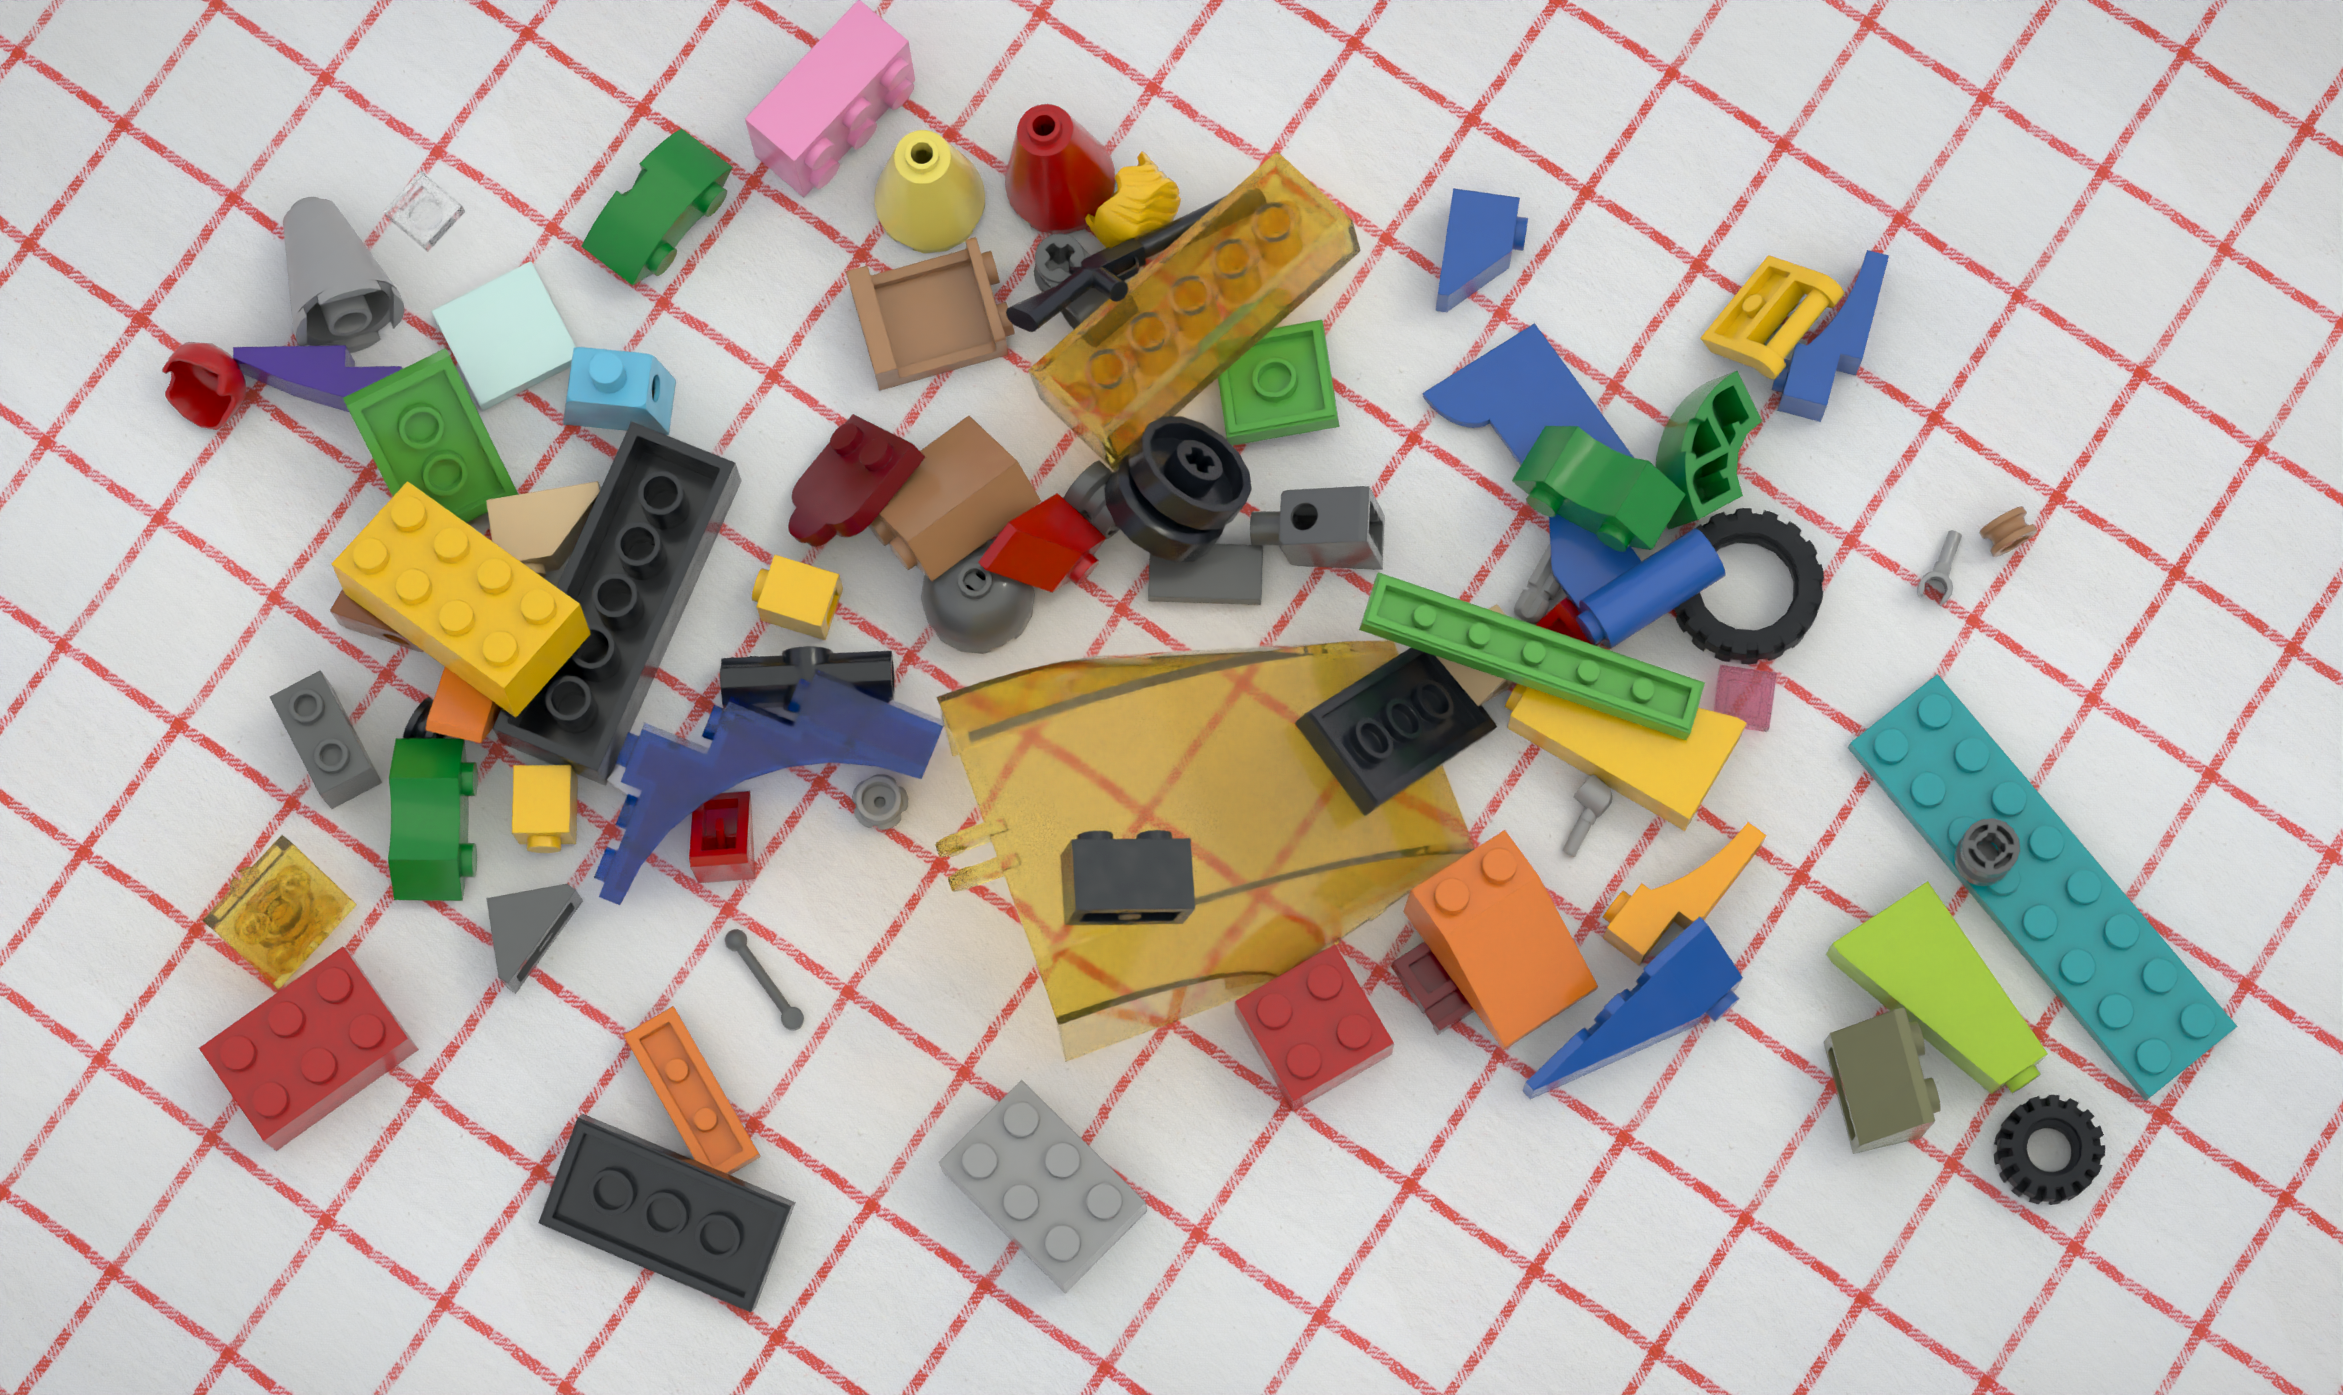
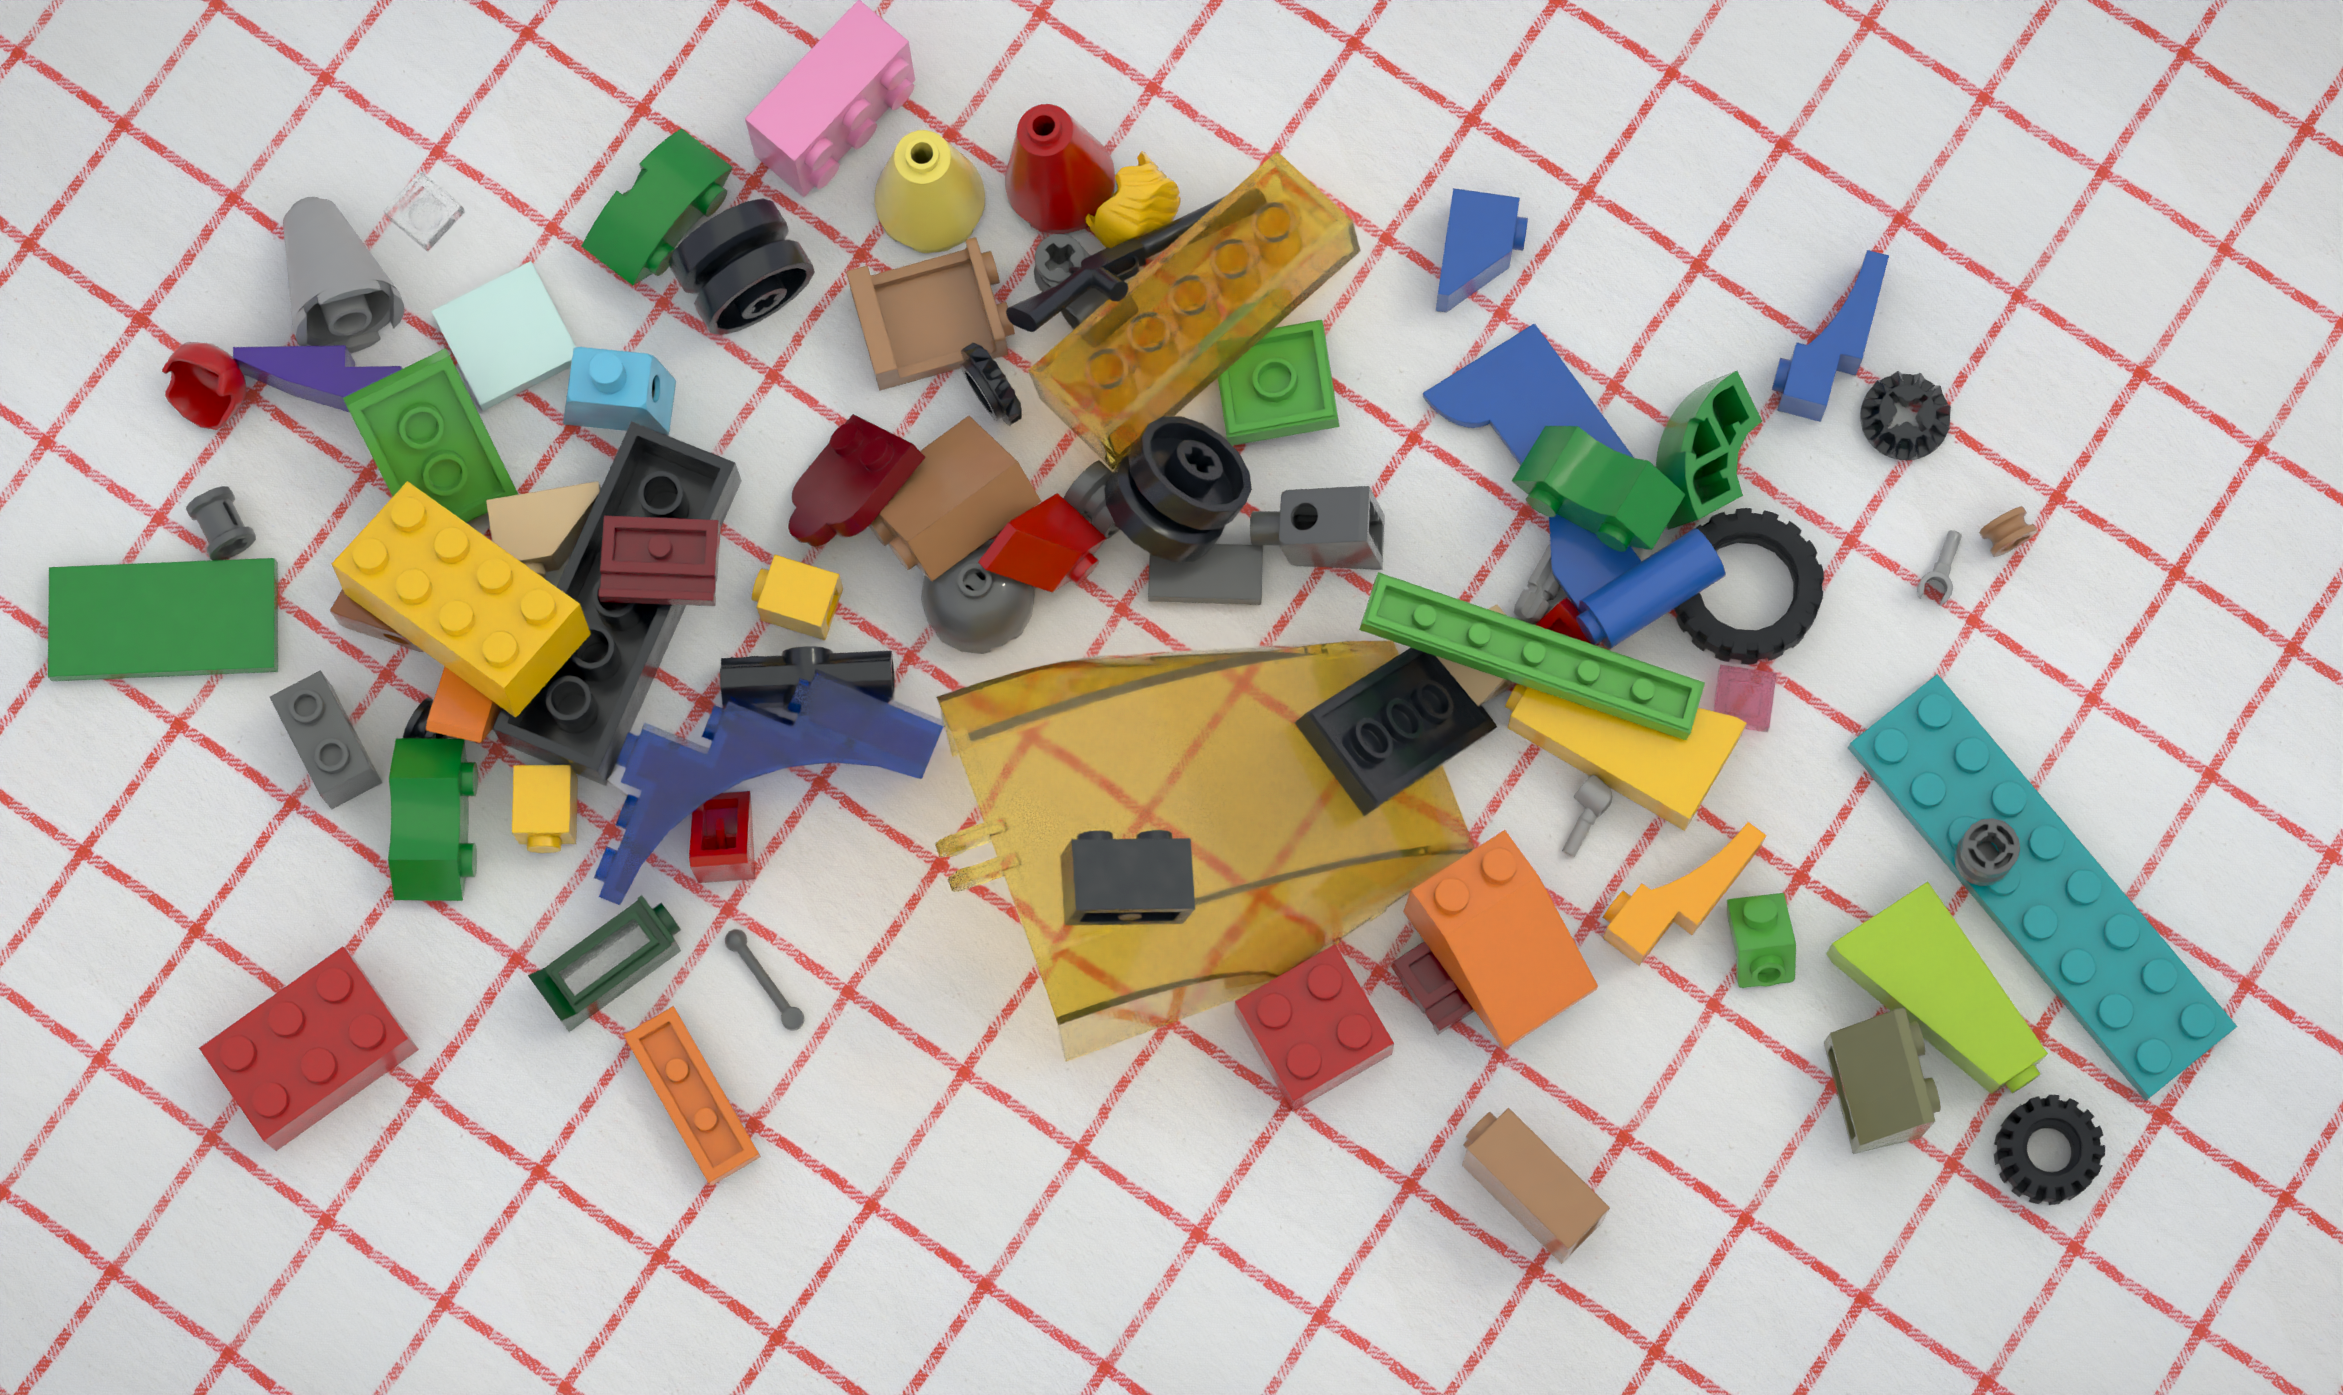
(163, 619): none -> green tile
(221, 523): none -> dark grey bush
(279, 911): clear yellow plate -> none
(526, 927): dark grey slope -> none
(608, 962): none -> dark green window
(659, 560): none -> dark red plate
(666, 1212): black tile -> none
(741, 266): none -> black wheel
(879, 787): light grey plate -> none
(990, 384): none -> black gear
(1043, 1186): light grey brick -> none
(1533, 1183): none -> medium nougat brick
(1671, 996): blue wedge -> none
(1762, 306): yellow plate -> none
(1762, 940): none -> bright green bracket
(1906, 440): none -> black gear

